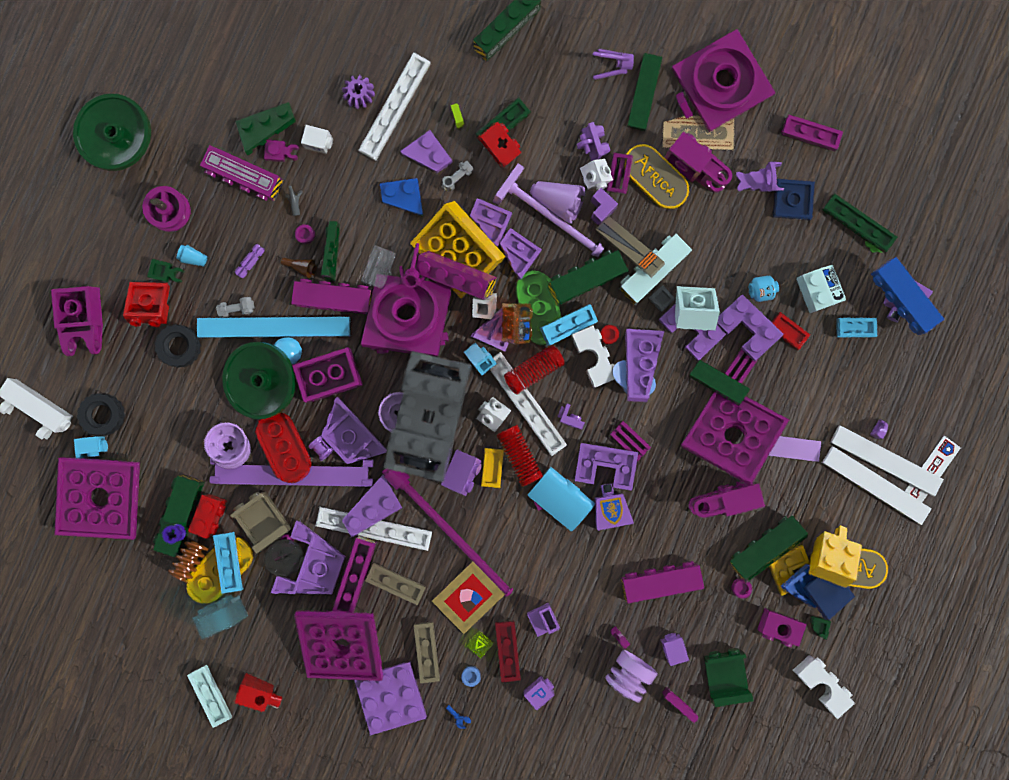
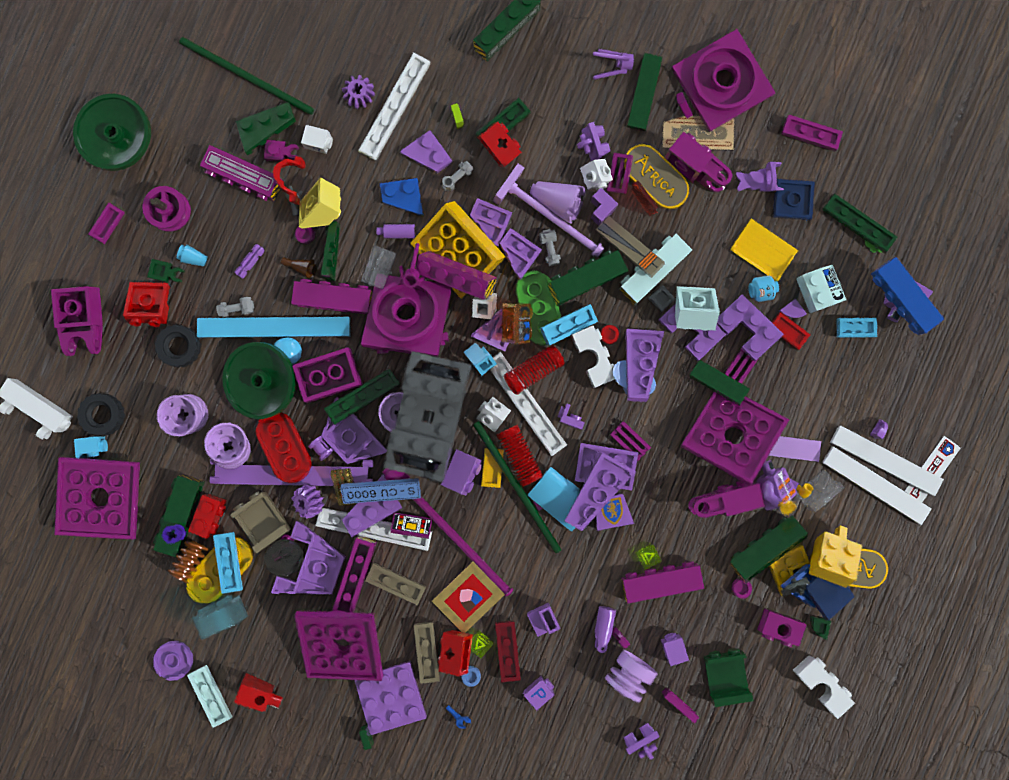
(106, 223): none -> magenta tile
(172, 418): none -> lavender wheel
(173, 660): none -> medium lavender tile
(247, 76): none -> dark green piece
(299, 162): none -> red helmet
(307, 501): none -> medium lavender gear
(320, 205): none -> light yellow slope
(340, 477): none -> clear yellow tile
(361, 396): none -> dark green tile
(366, 738): none -> dark green tile
(380, 491): none -> medium blue tile
(397, 230): none -> medium lavender cylinder
(411, 525): none -> tile
(455, 652): none -> red brick
(517, 487): none -> dark green piece
(548, 237): none -> light grey bar
(601, 485): none -> medium lavender wing
(604, 627): none -> medium lavender piece
(644, 198): none -> clear red piece
(648, 556): none -> clear neon green tile
(649, 736): none -> medium lavender hips
(764, 250): none -> yellow piece
(780, 489): none -> medium lavender torso
(793, 310): none -> medium lavender tile
(796, 586): none -> pearl dark grey piece
(824, 490): none -> clear panel

